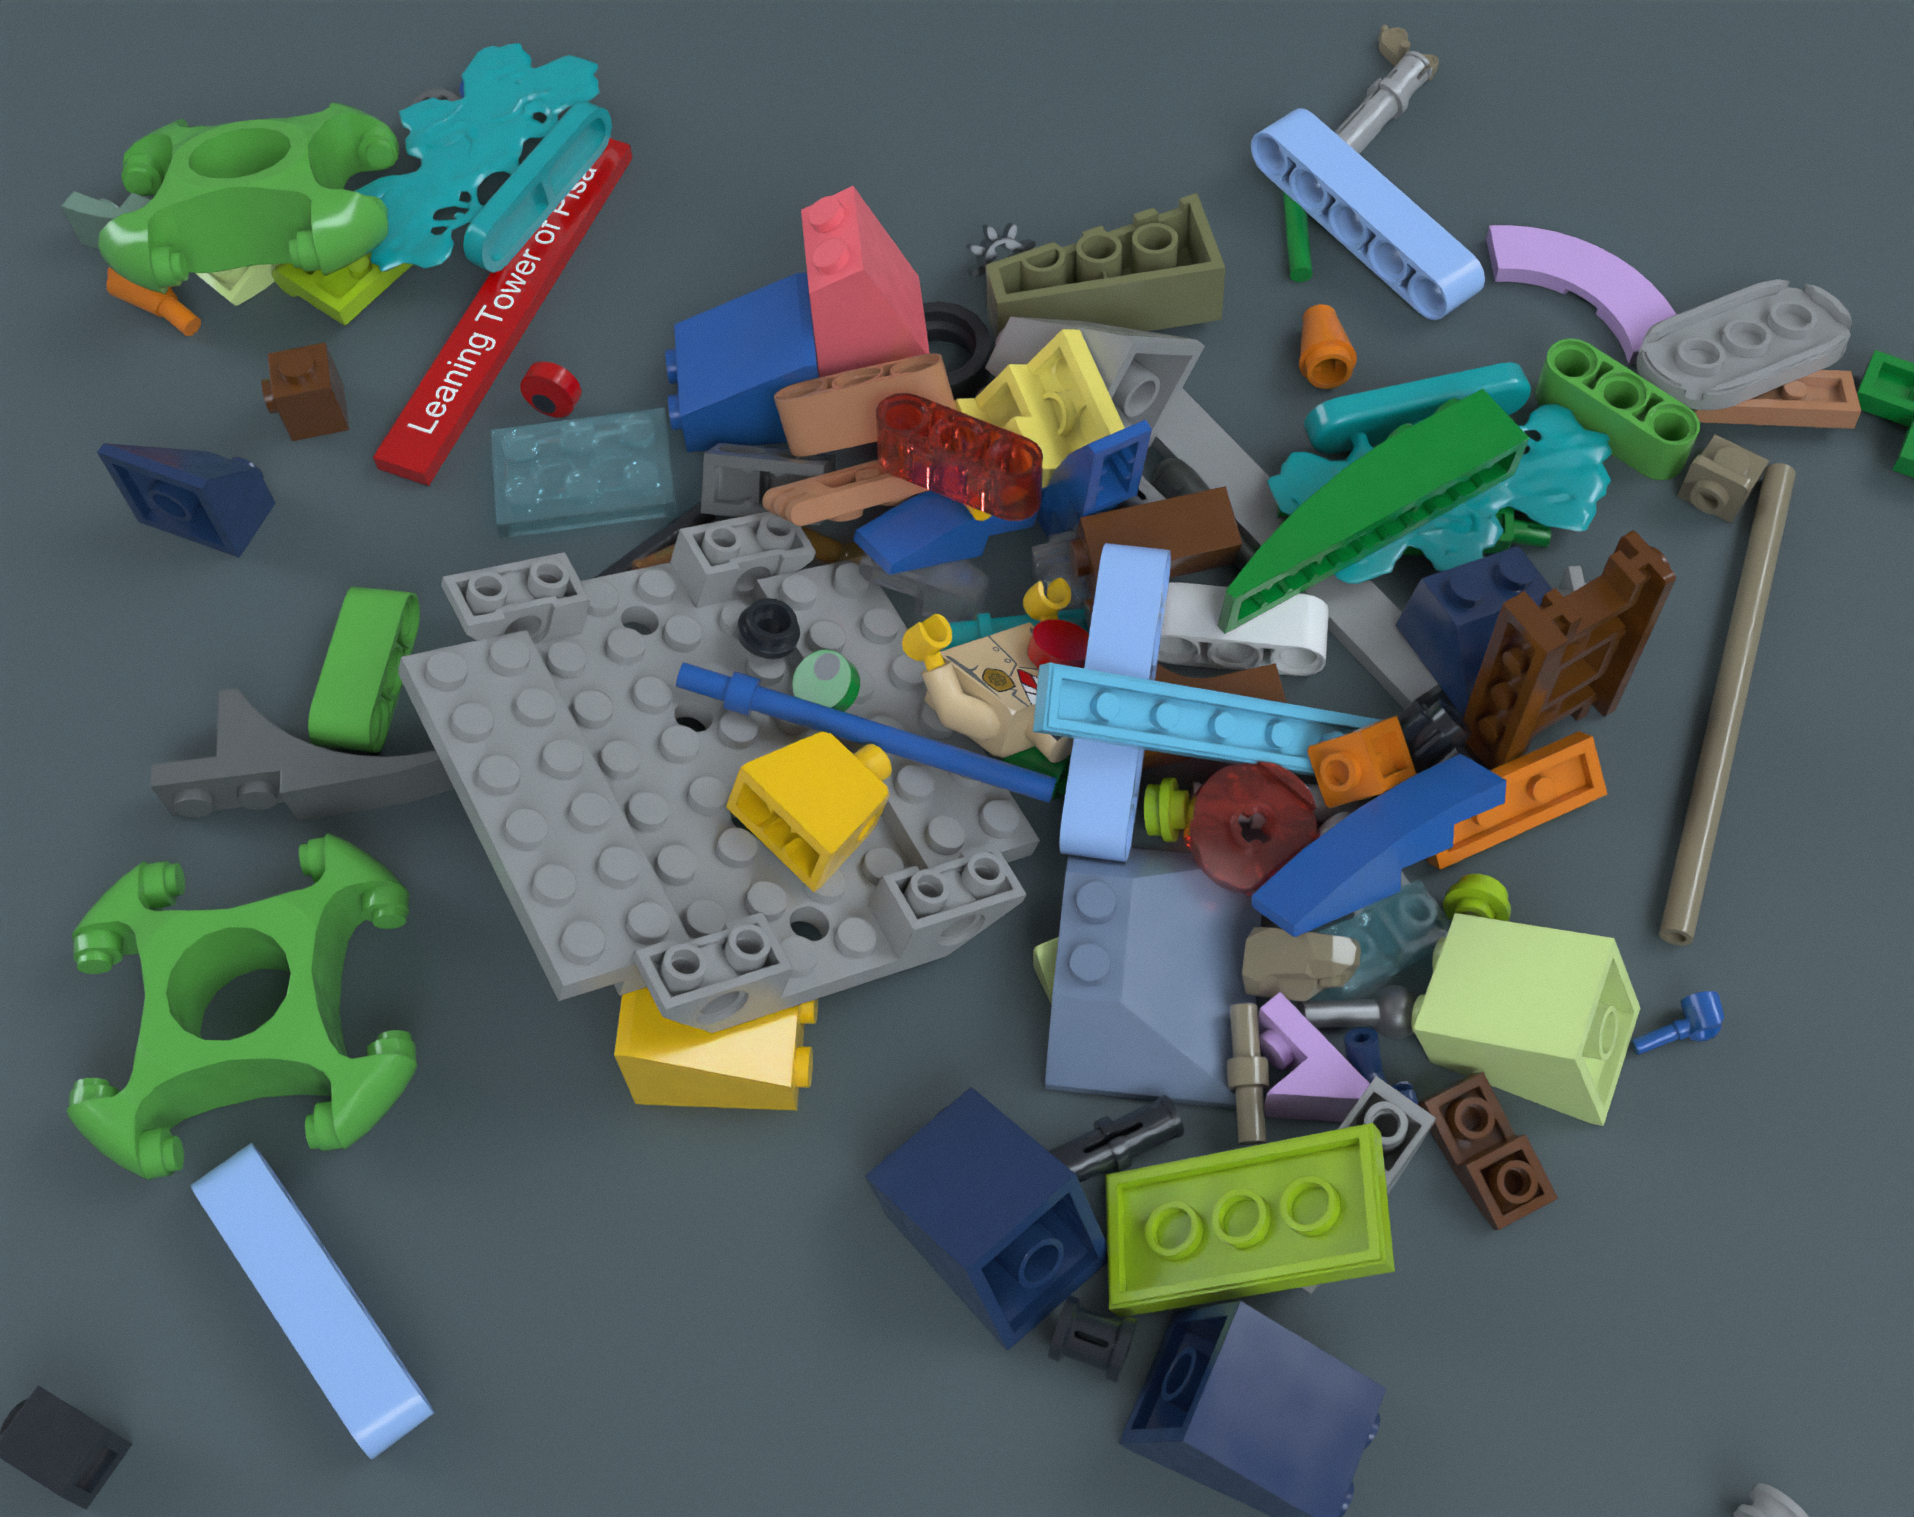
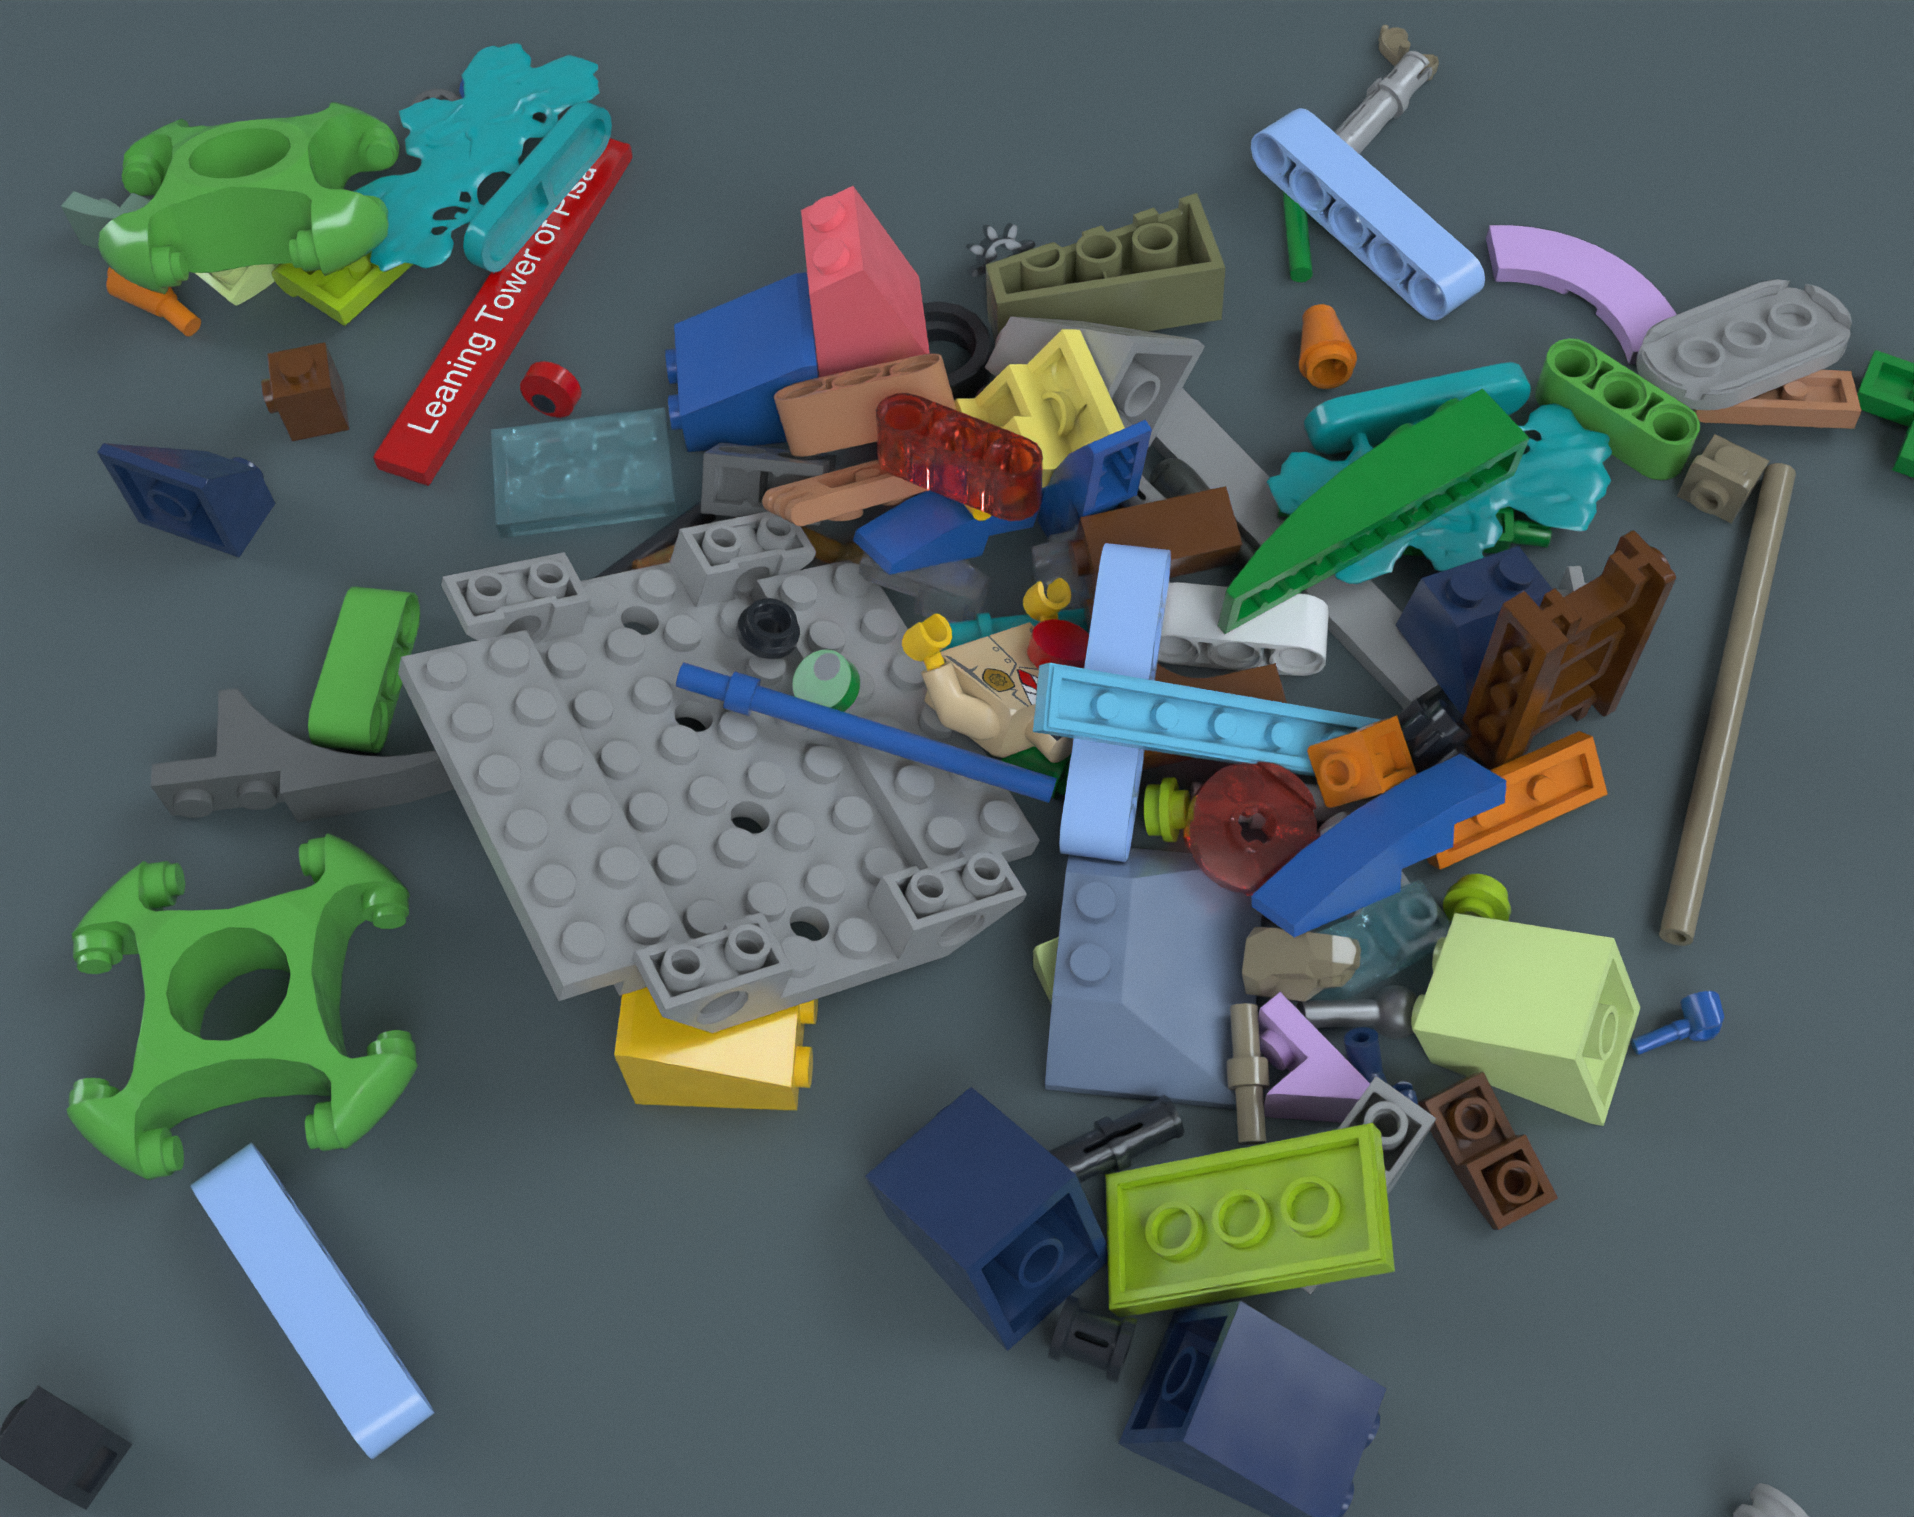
(812, 802): yellow torso -> none

